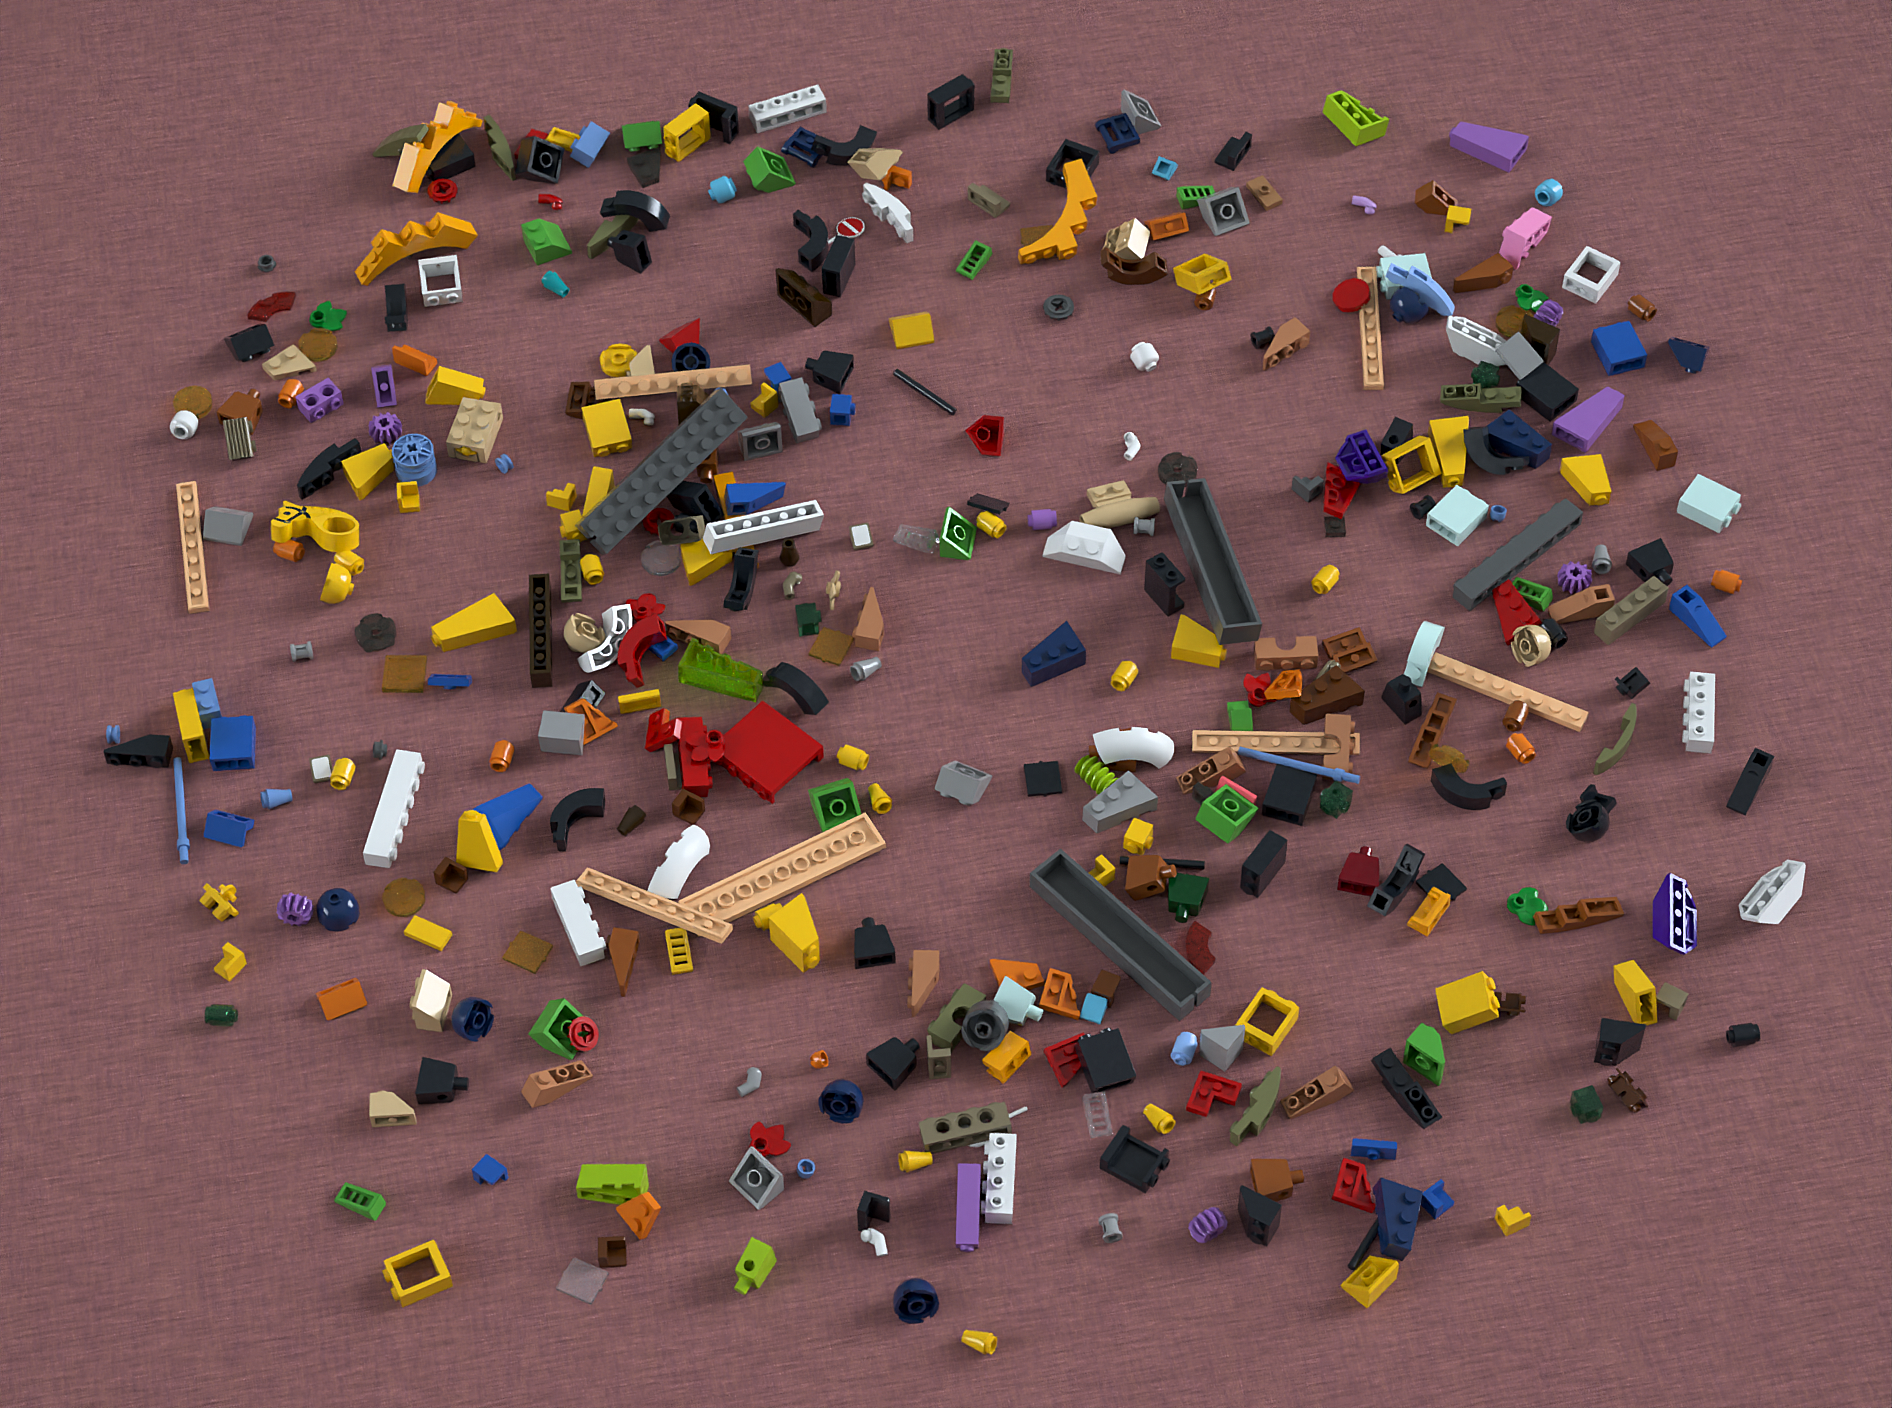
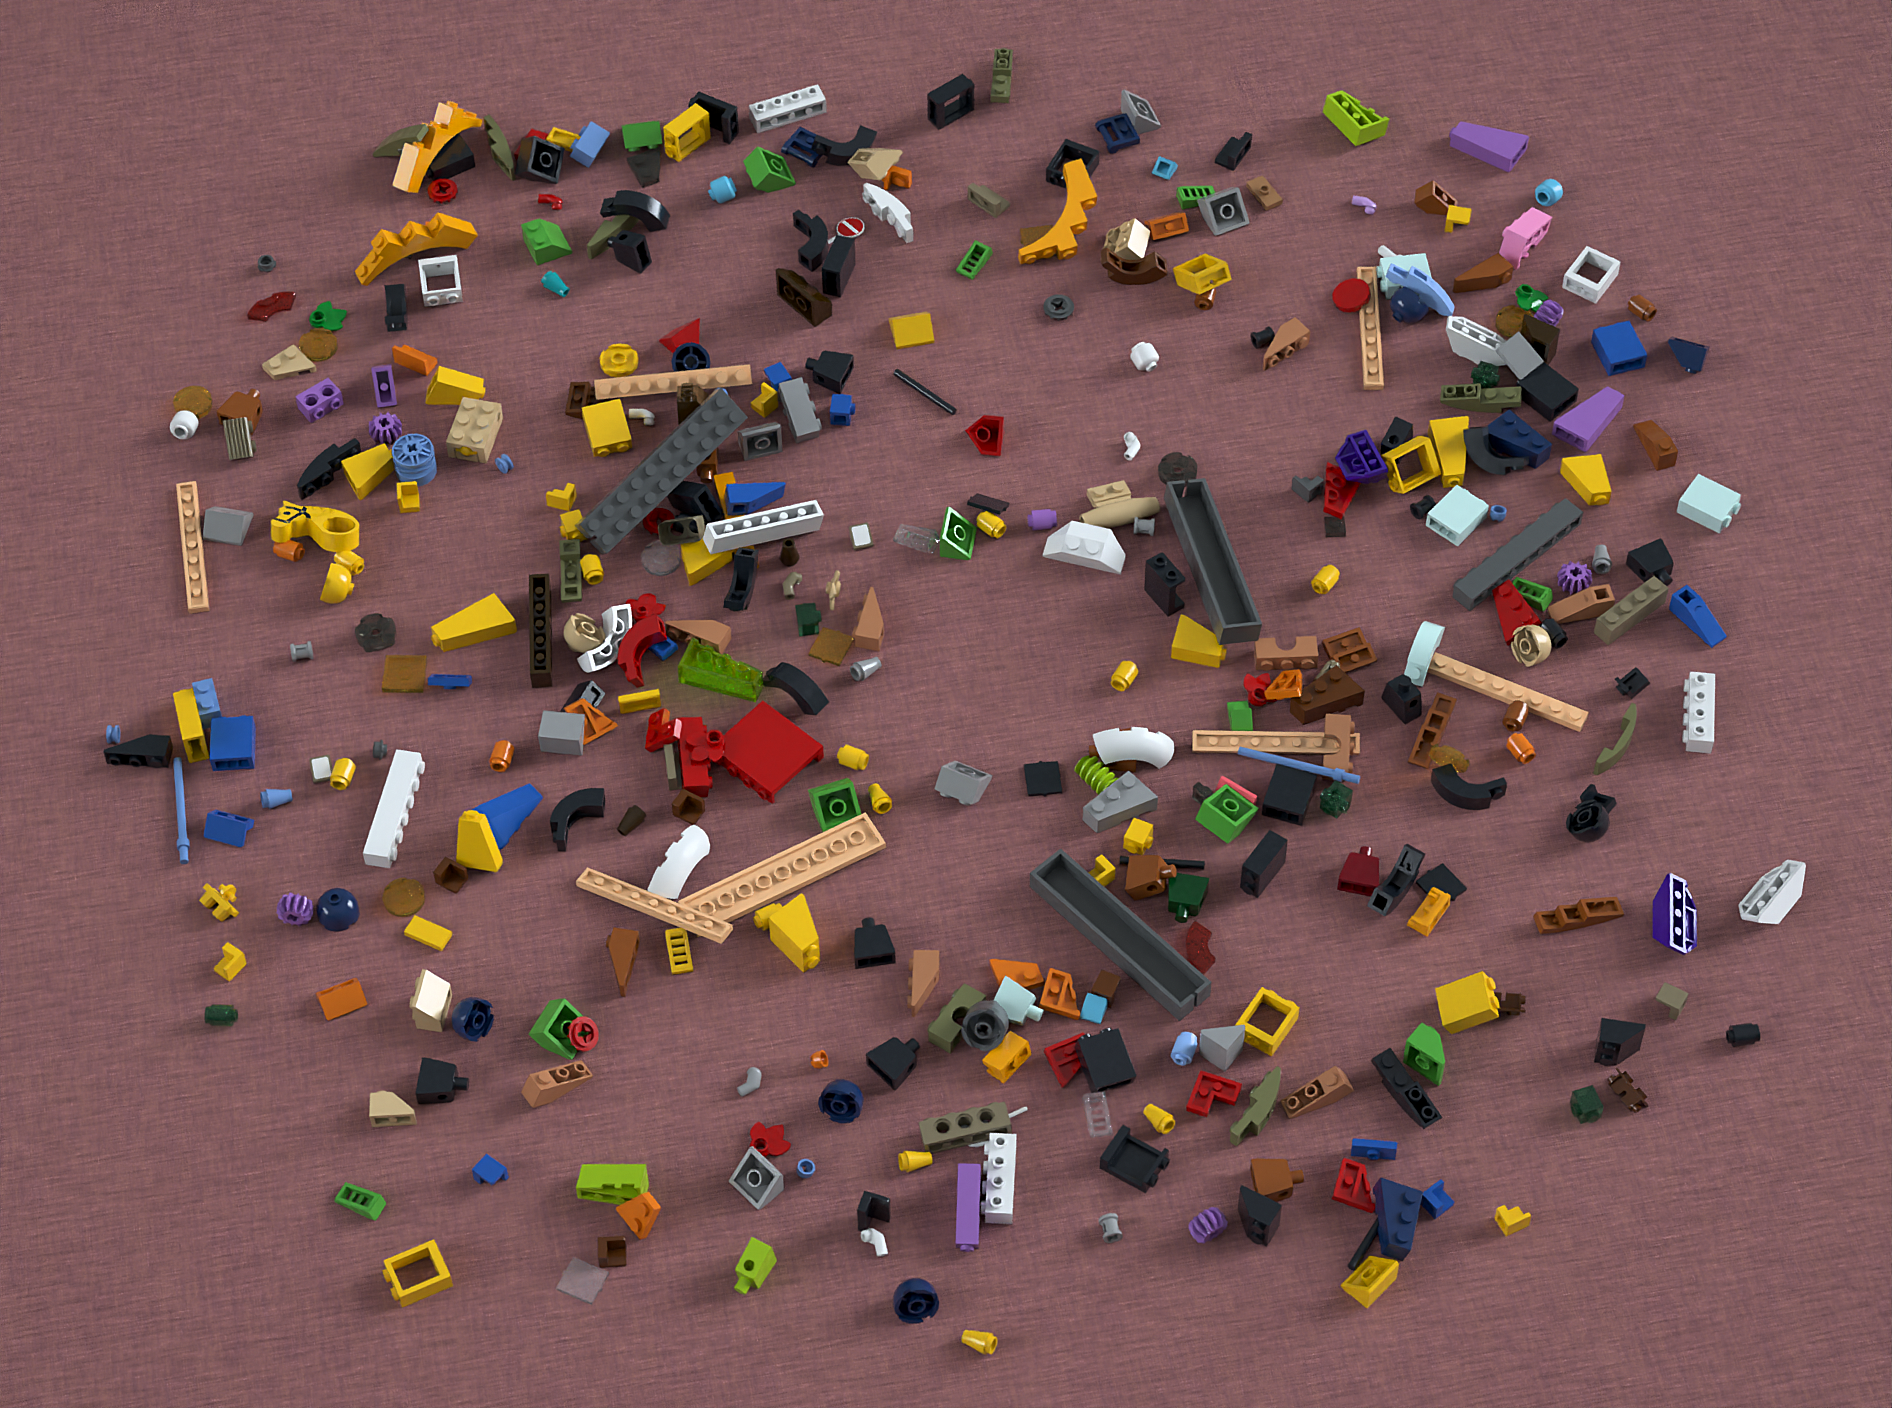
(249, 342): black slope -> none
(287, 394): orange brick -> none
(527, 952): clear yellow piece -> none
(578, 923): white brick -> none
(599, 486): yellow slope -> none
(642, 363): tan slope -> none
(938, 1061): dark tan panel -> none
(1054, 656): dark blue wedge -> none
(1208, 773): nougat slope -> none
(1527, 906): green plate -> none
(1636, 992): yellow slope -> none
(1726, 581): orange brick -> none
(1750, 781): black slope -> none

